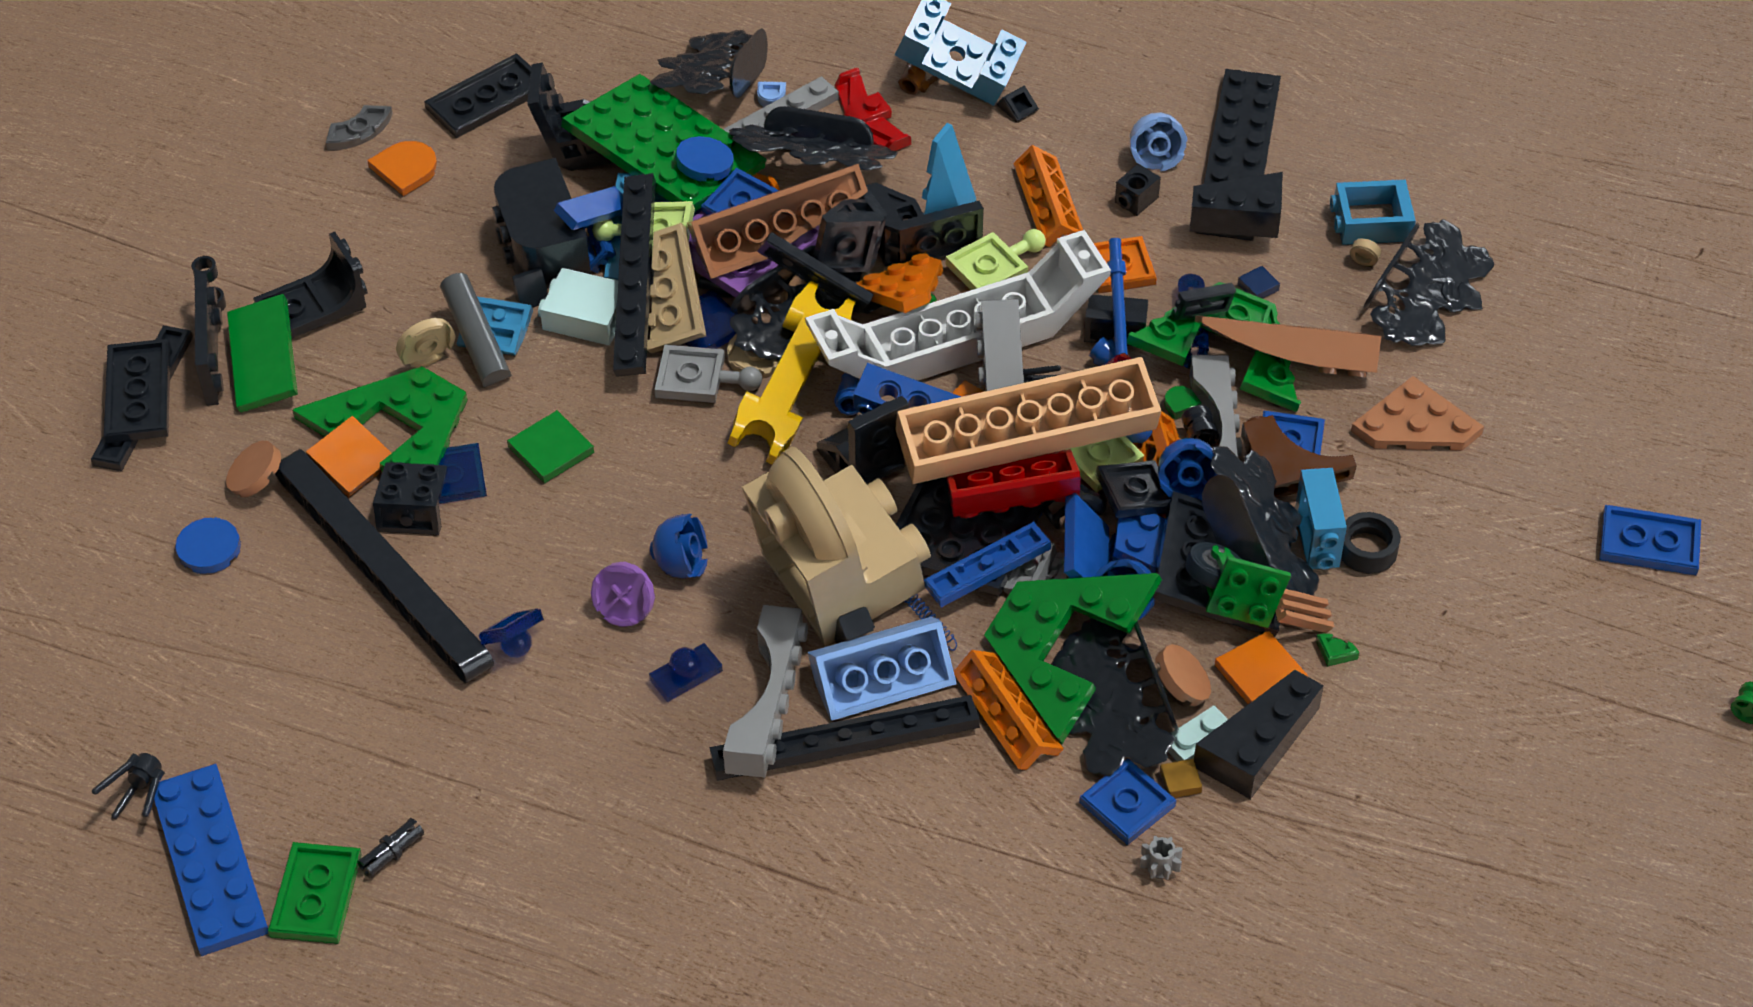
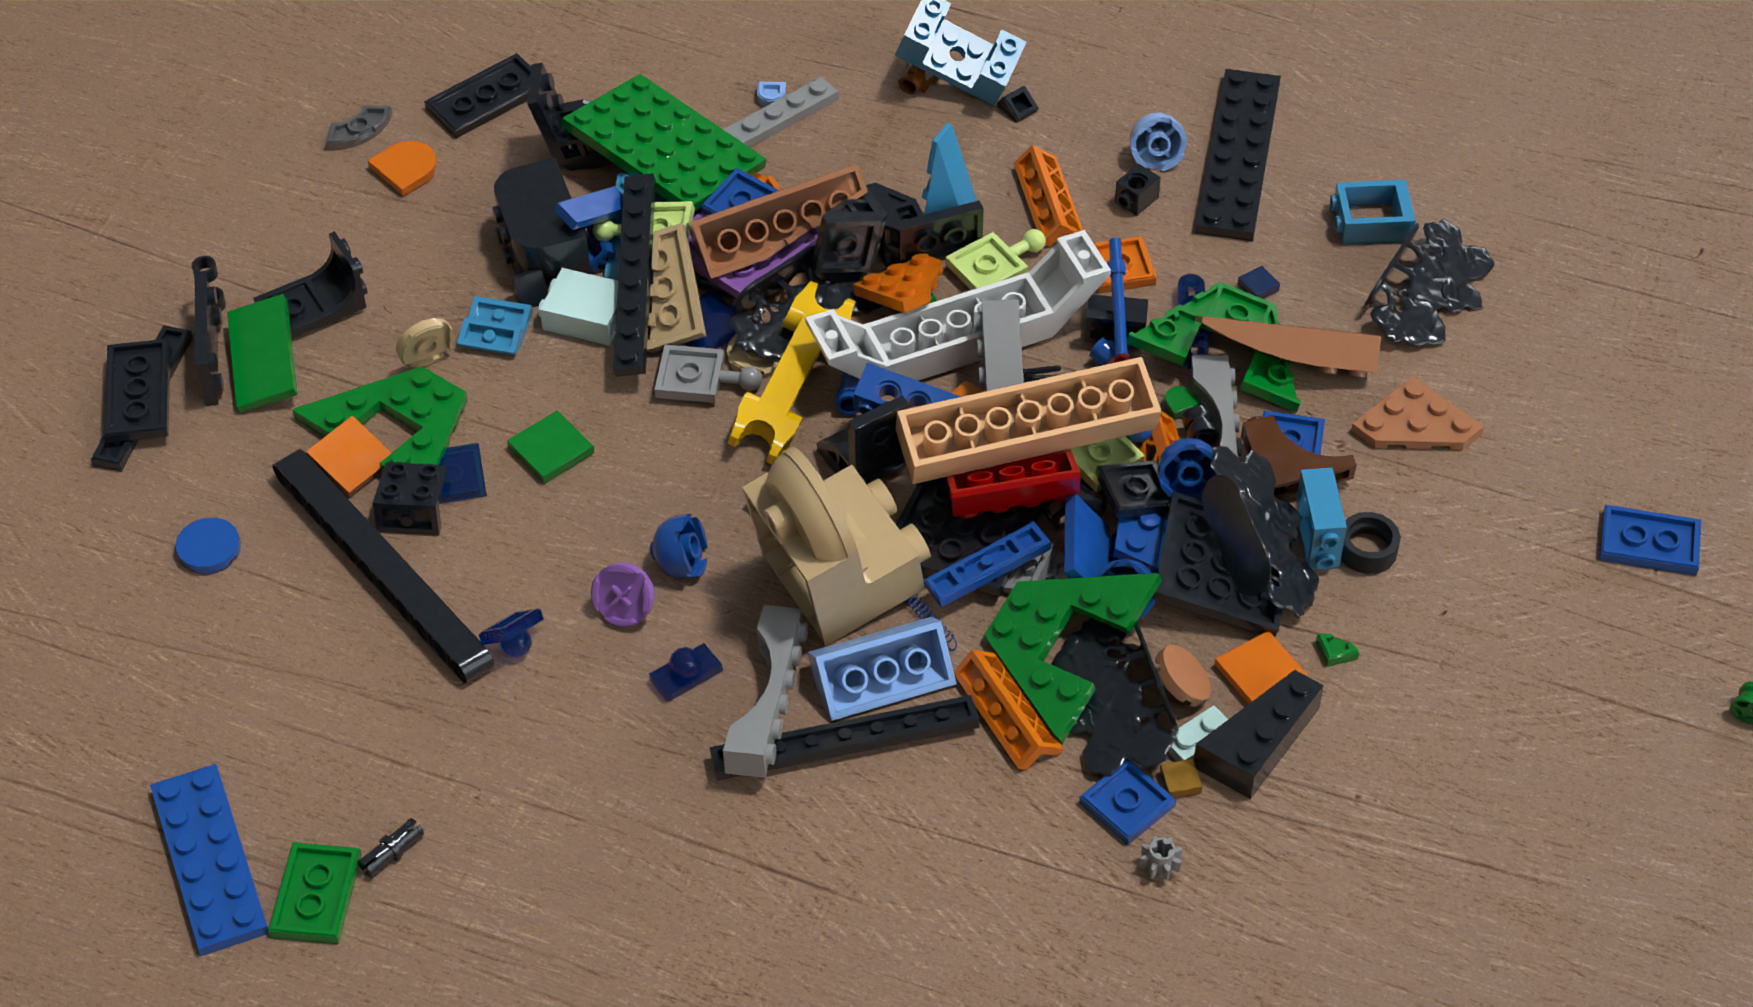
(142, 772): black plant -> none
(252, 467): nougat tile -> none
(474, 329): dark grey brick -> none
(697, 69): black plant -> none
(704, 158): blue tile -> none
(811, 269): black tile -> none
(815, 138): black plant -> none
(853, 625): black slope -> none
(870, 109): red plate -> none
(1204, 301): black tile -> none
(1237, 586): green plate -> none
(1238, 206): black wedge -> none
(1301, 605): nougat tile -> none
(1365, 252): tan tile -> none

